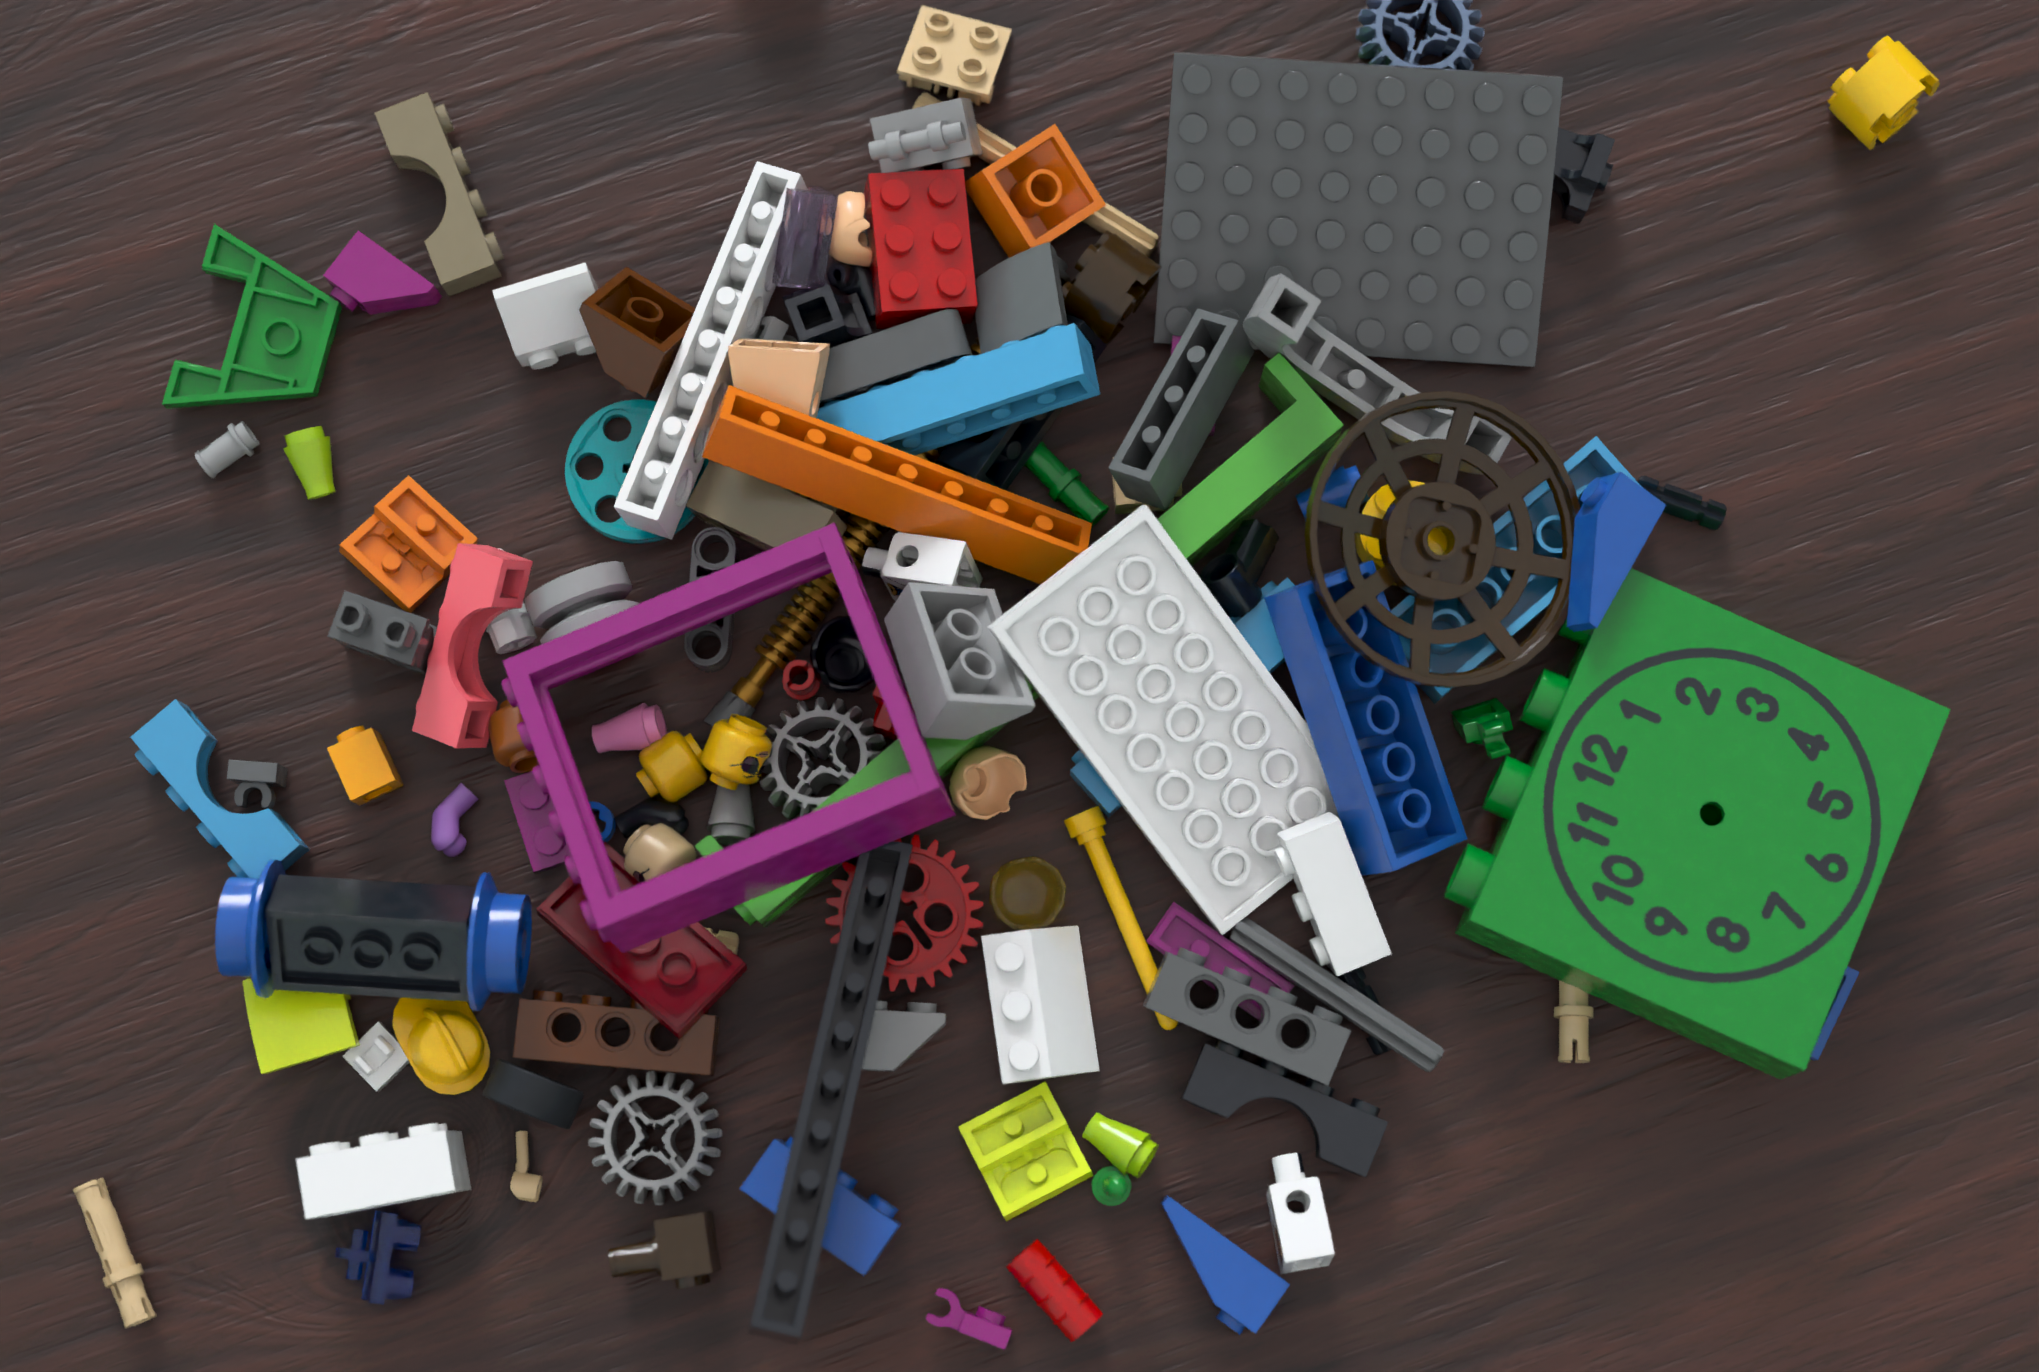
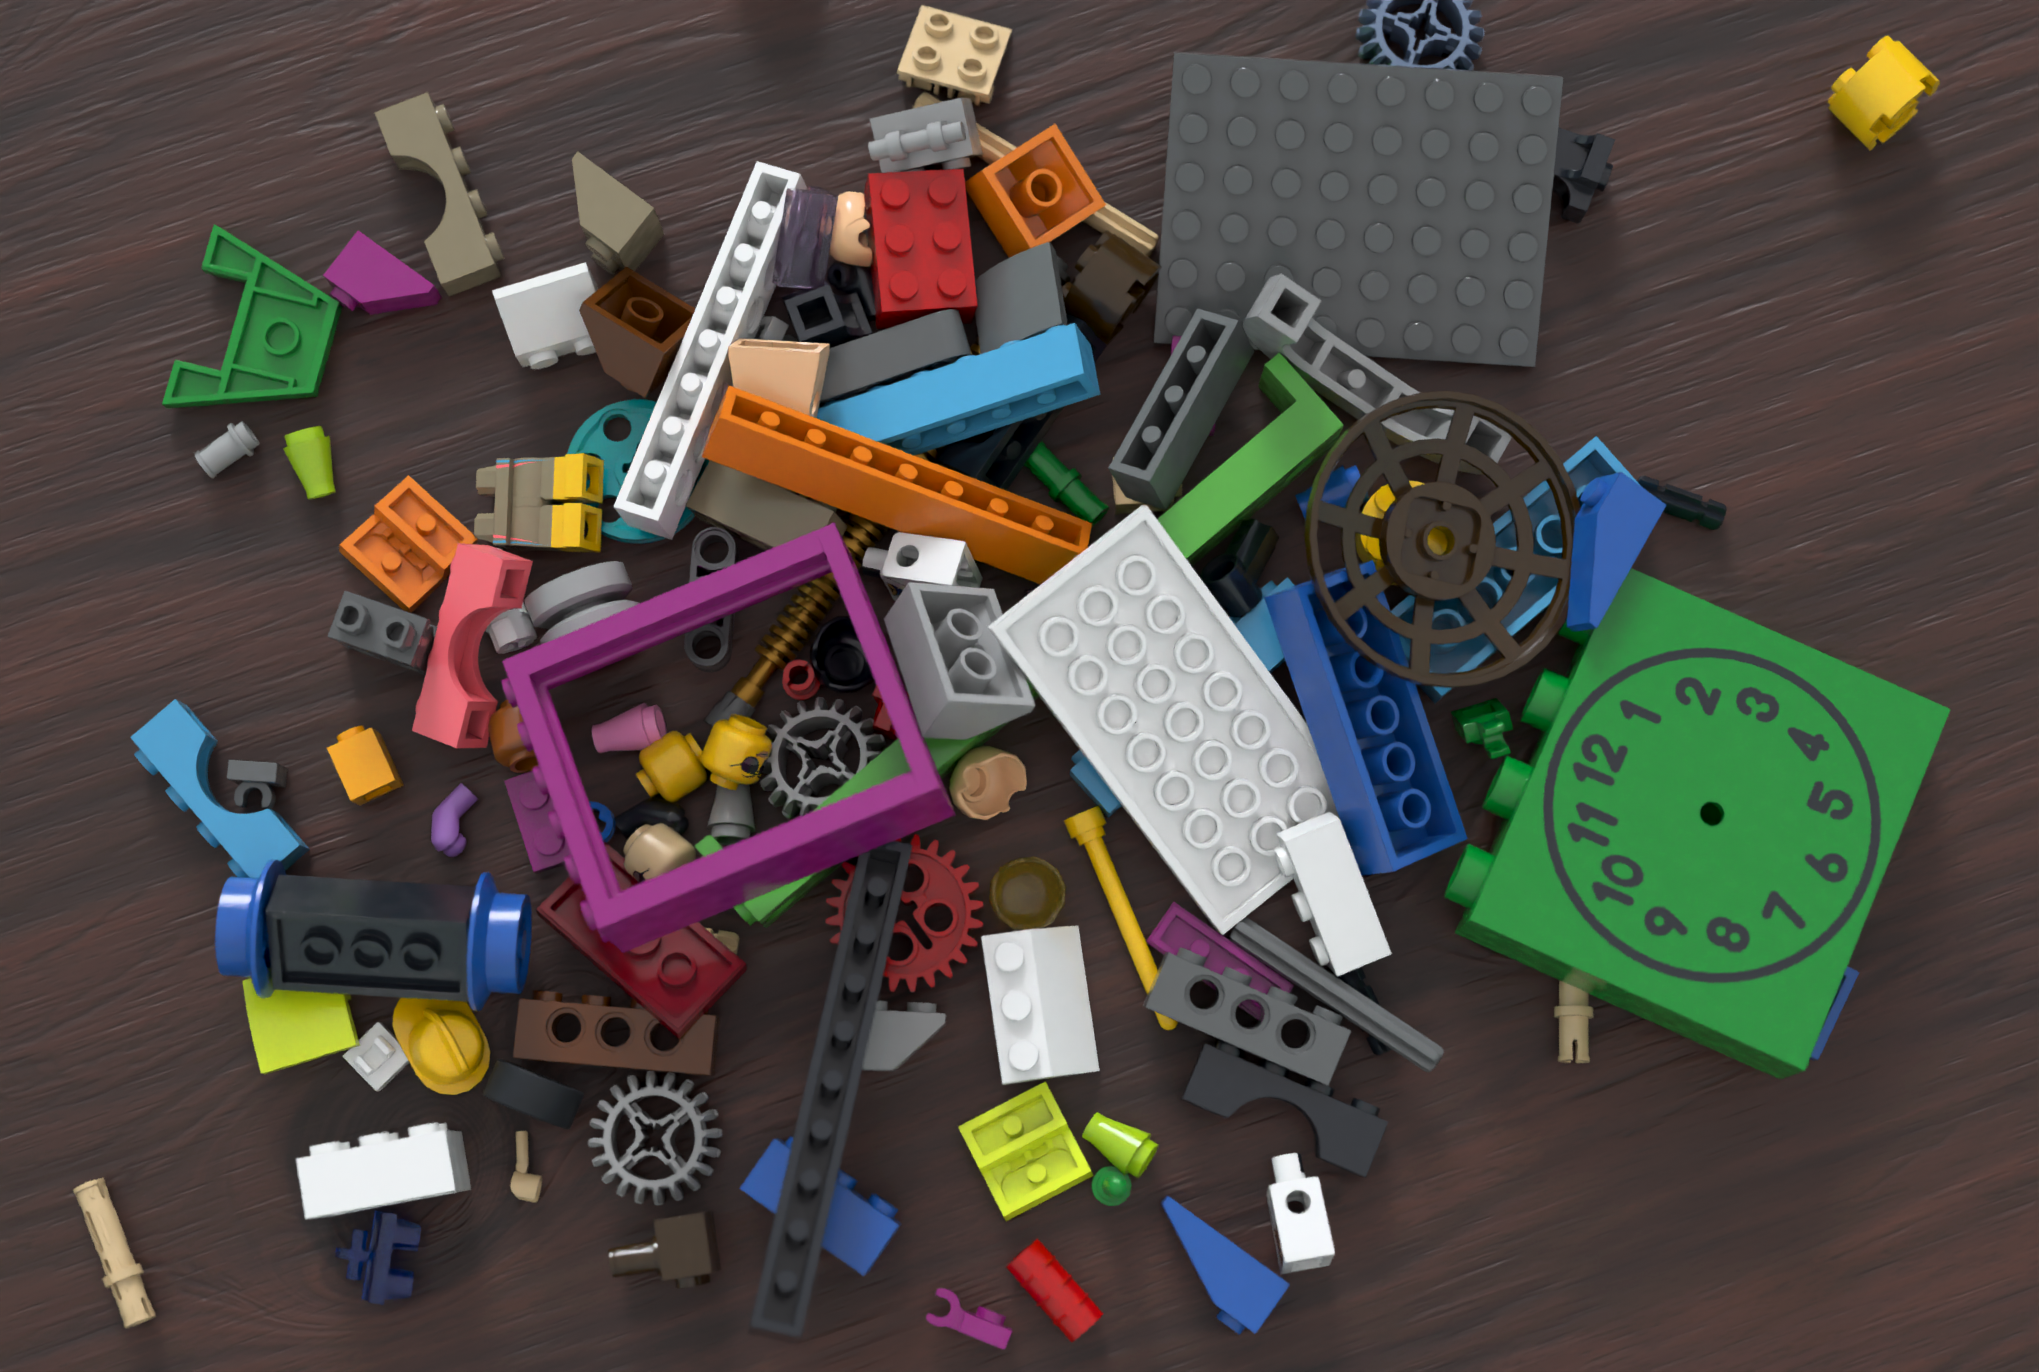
(525, 501): none -> hips
(614, 219): none -> dark tan slope

